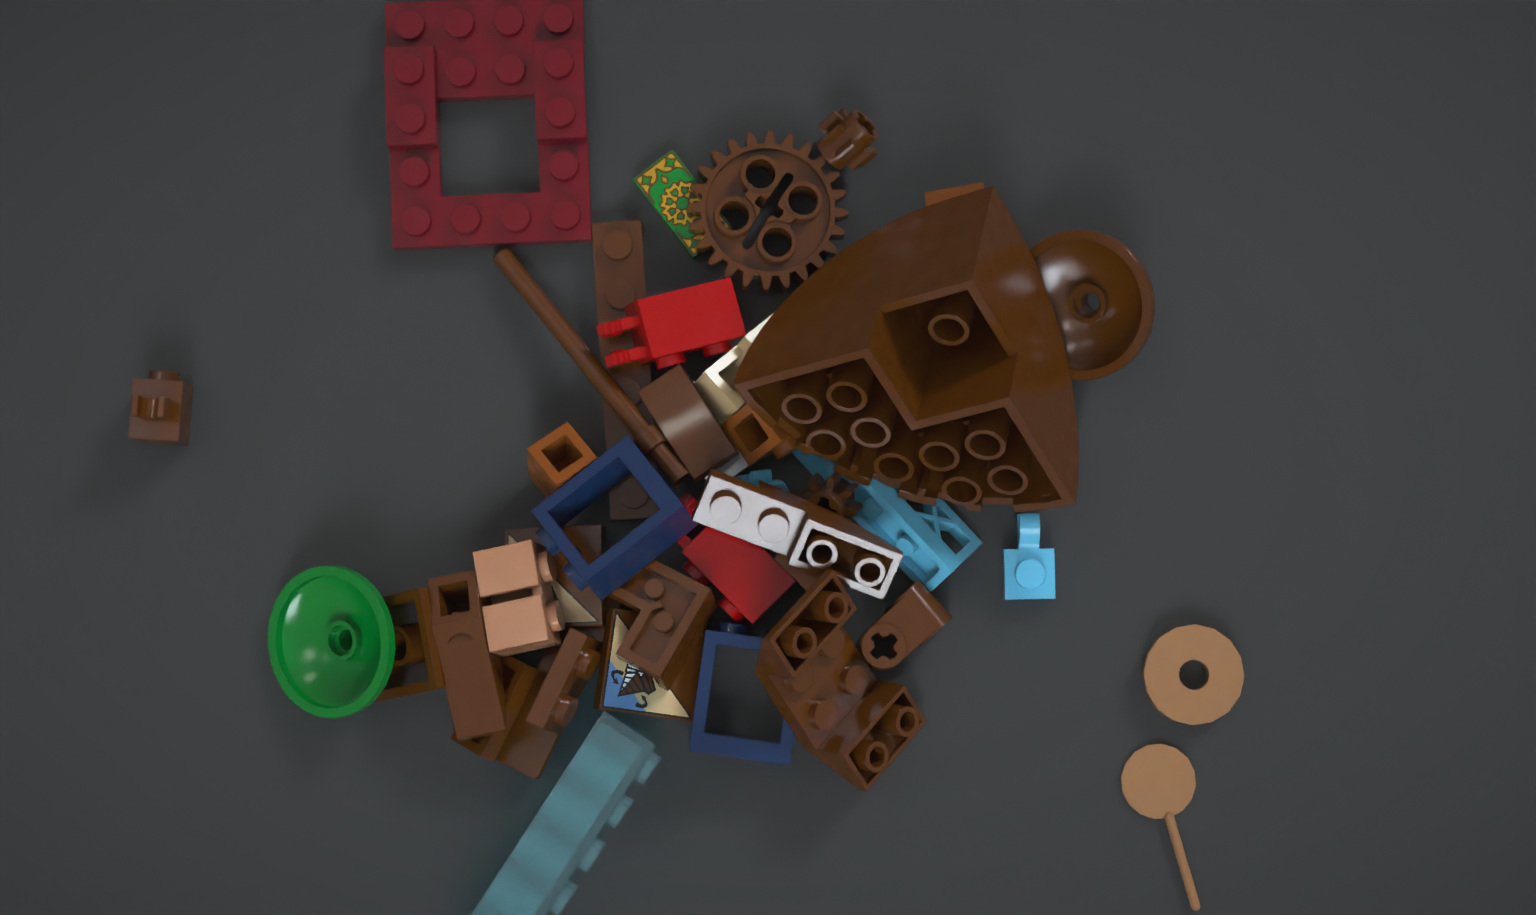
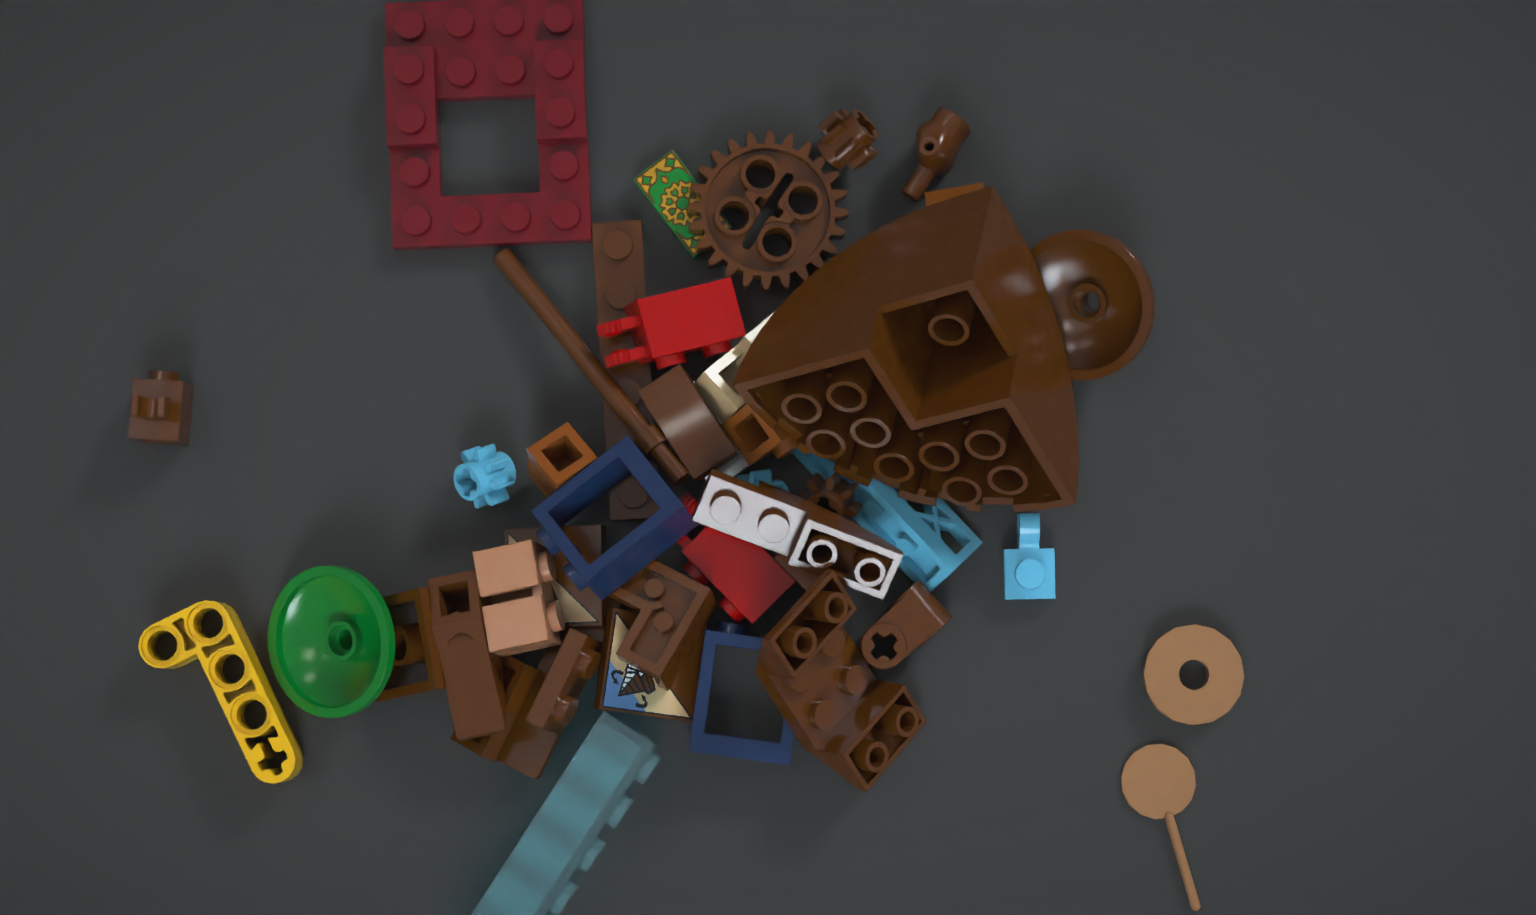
(234, 697): none -> yellow beam
(484, 476): none -> medium azure gear
(936, 150): none -> reddish brown piece

